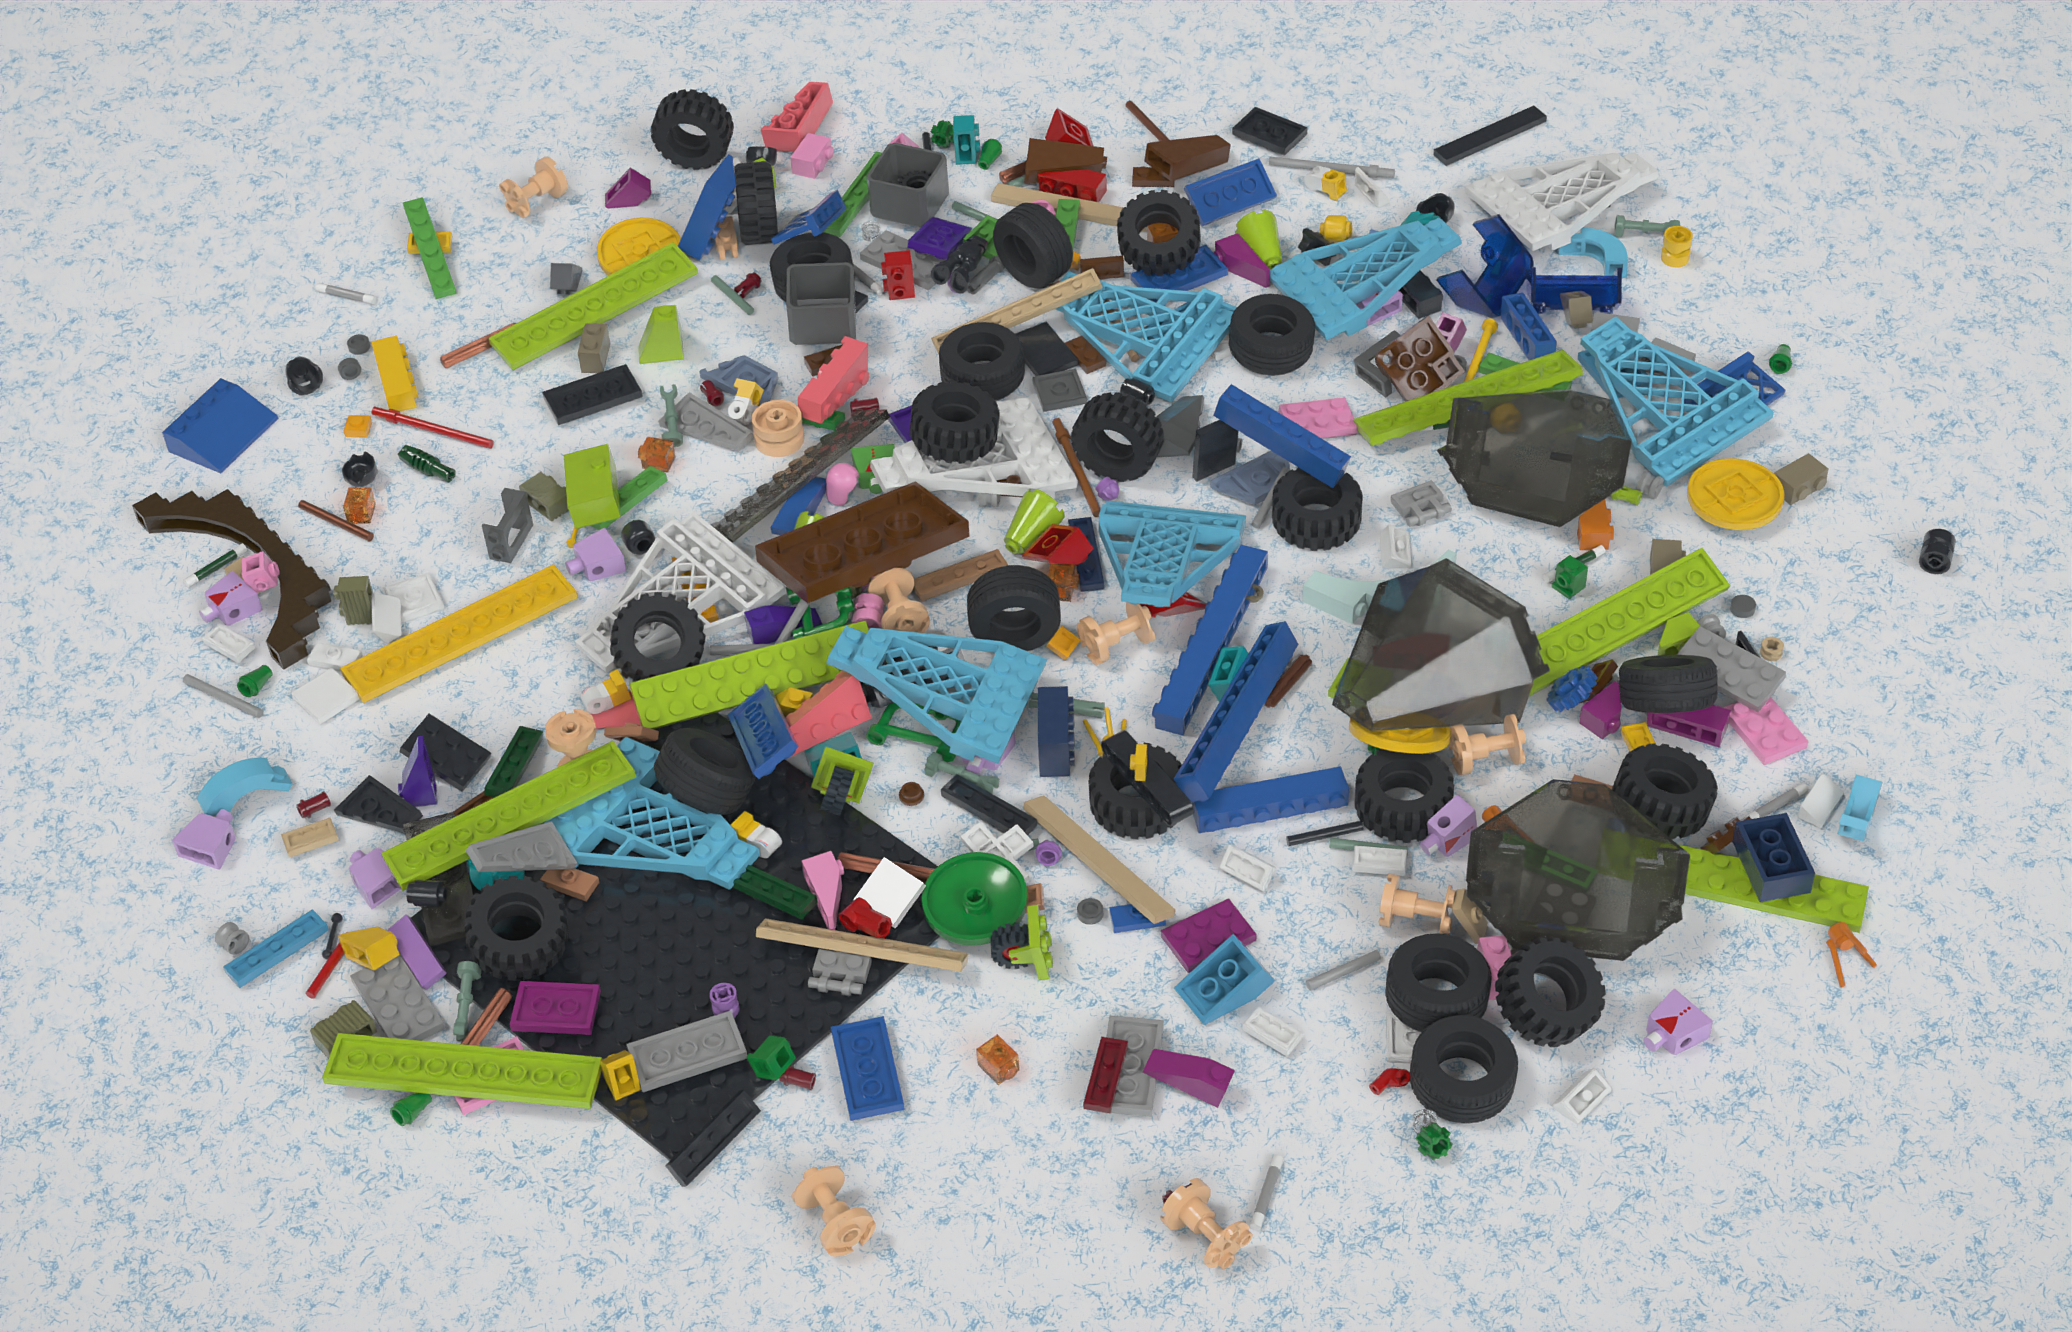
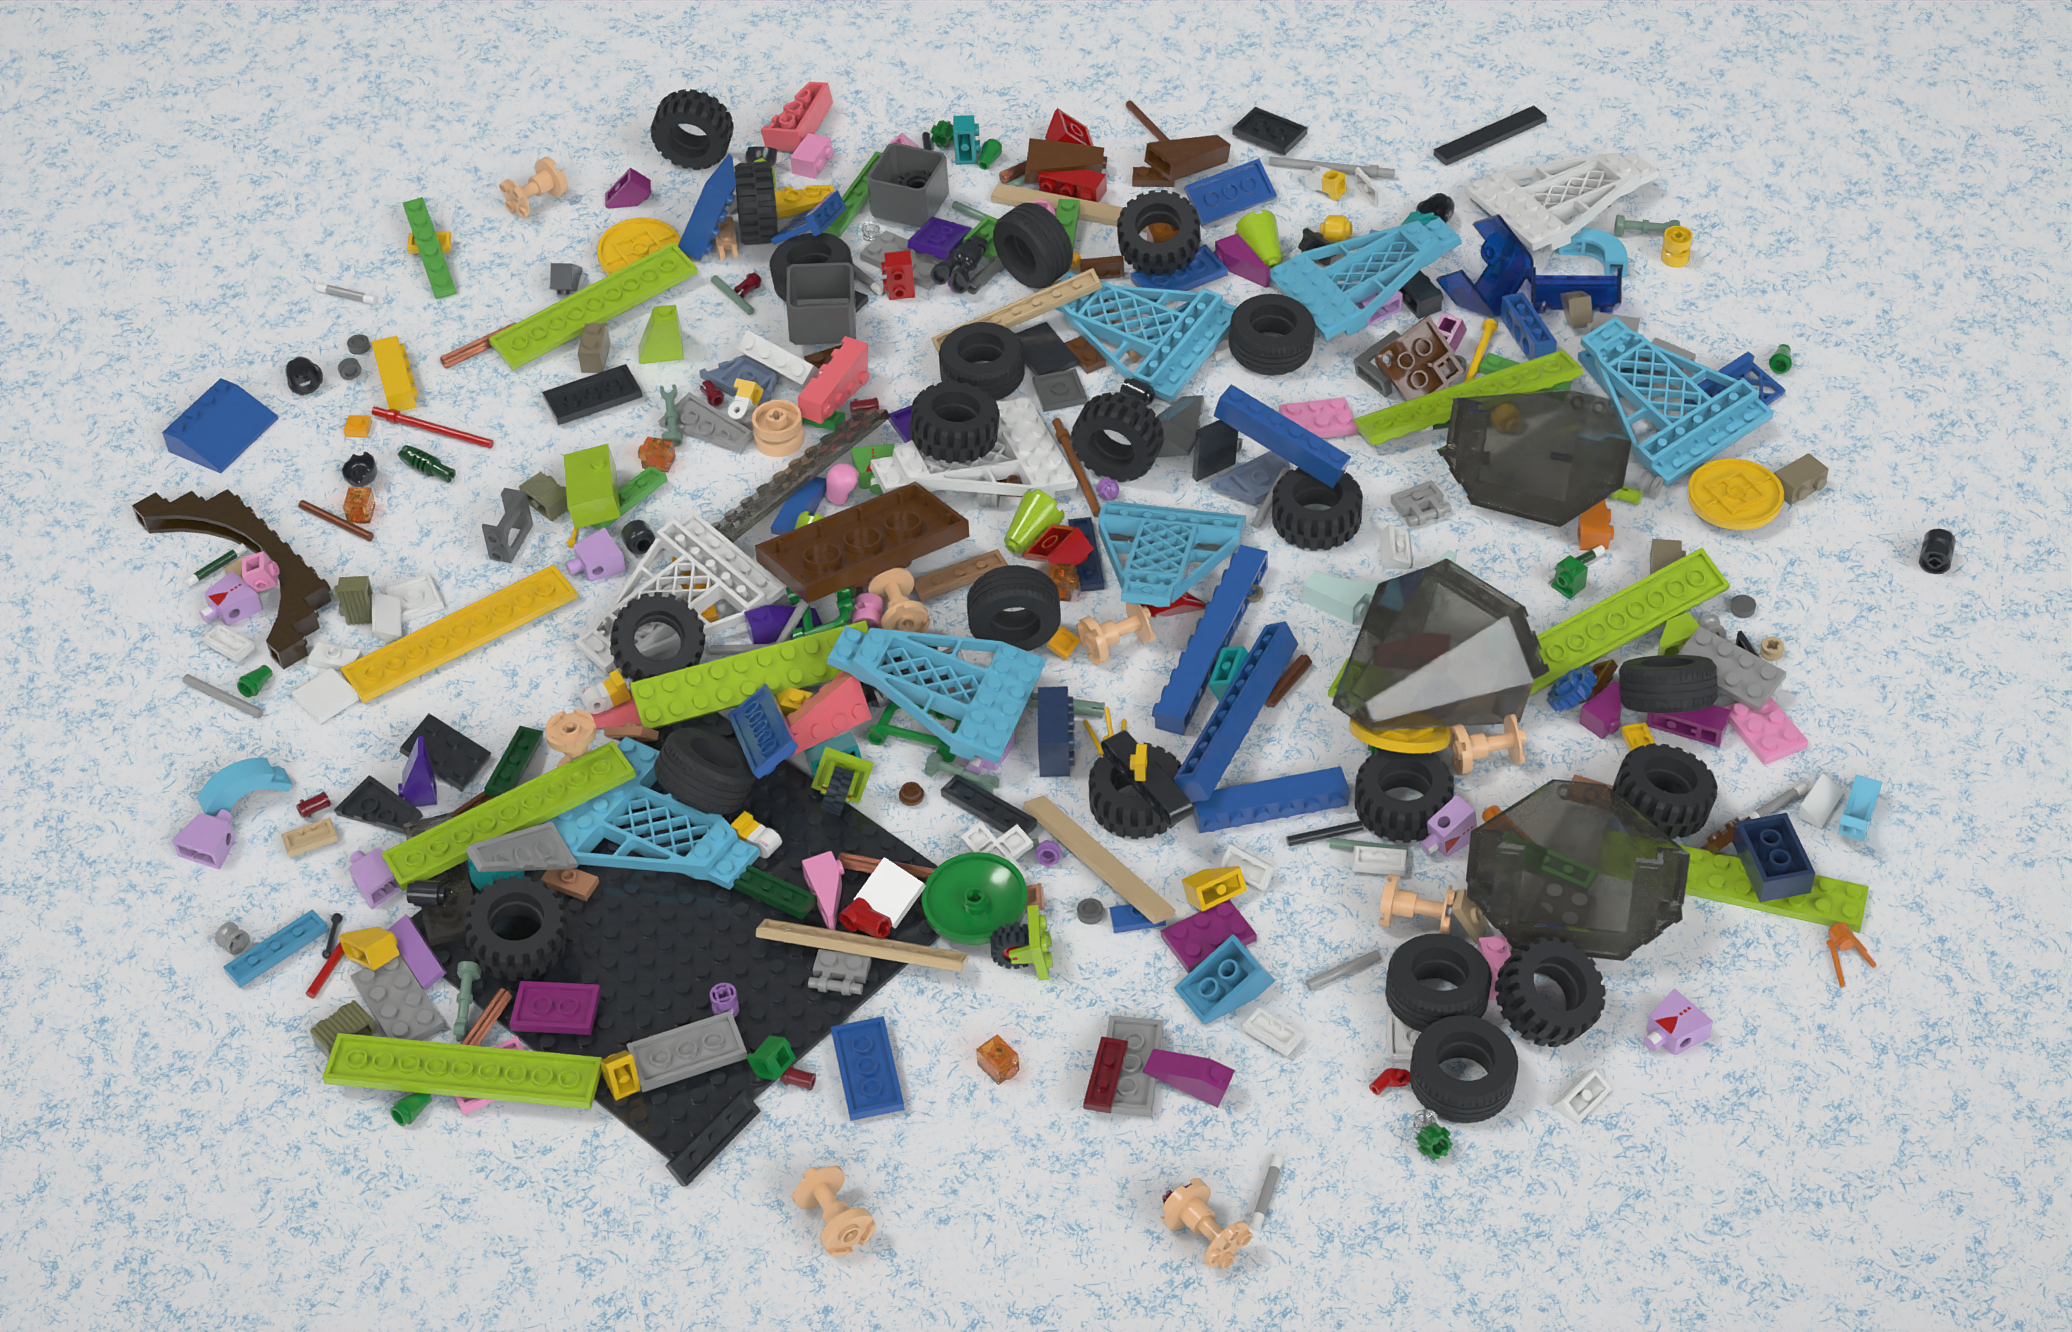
(777, 359): none -> white arch
(794, 202): none -> yellow wing
(1213, 886): none -> yellow slope

